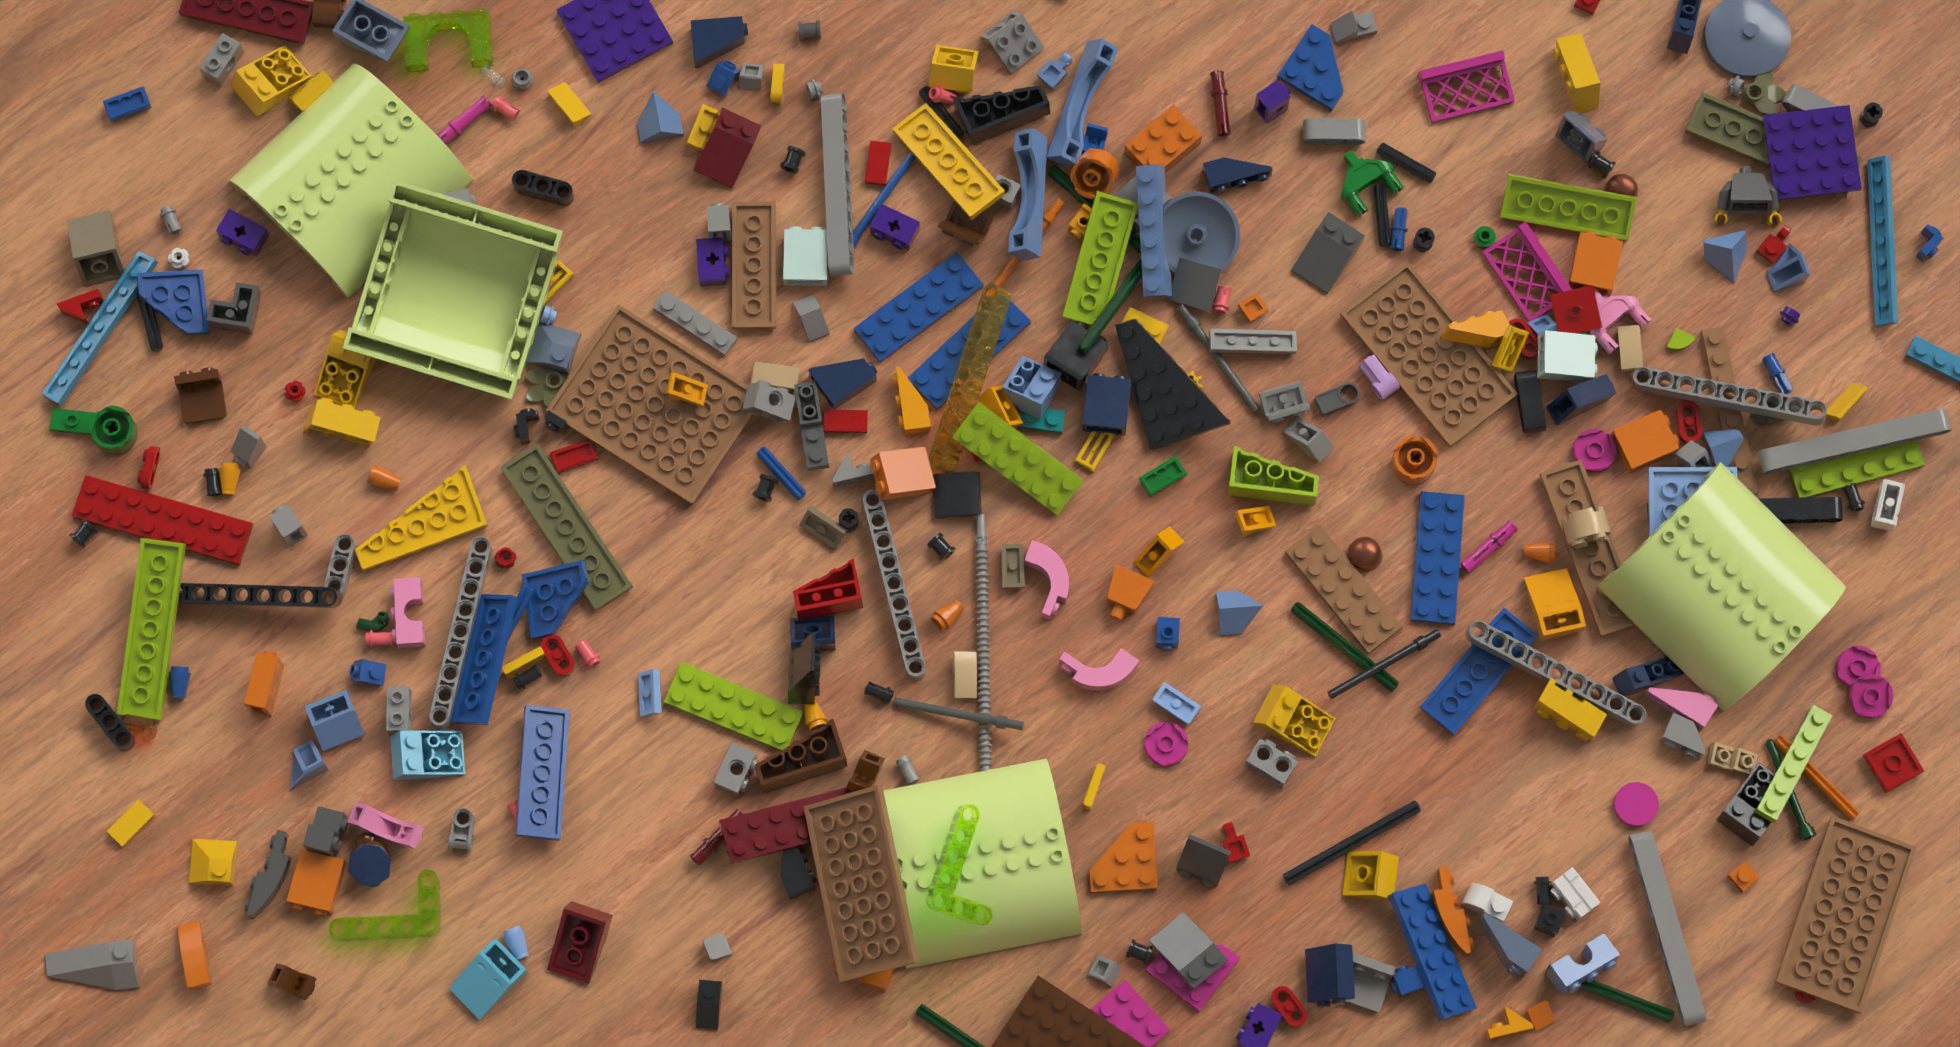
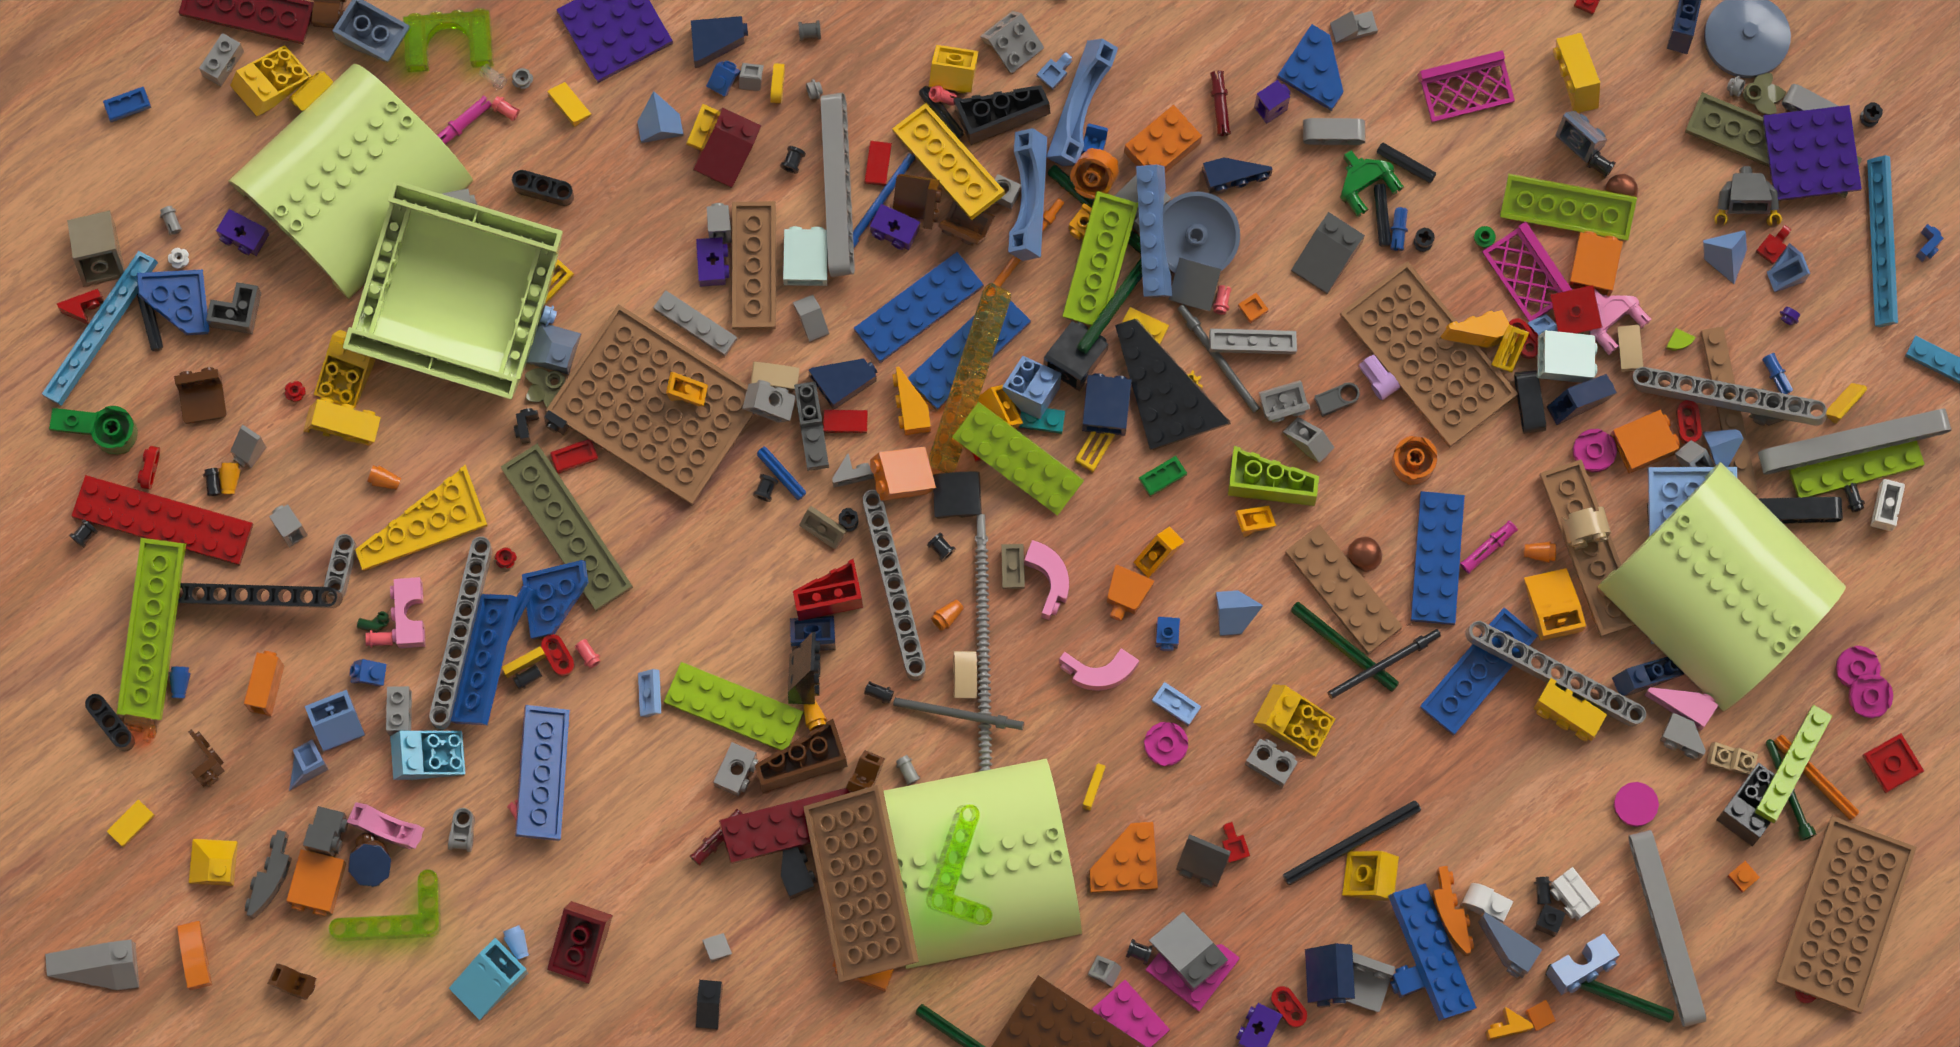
(208, 771): none -> reddish brown bracket
(918, 198): none -> reddish brown bracket

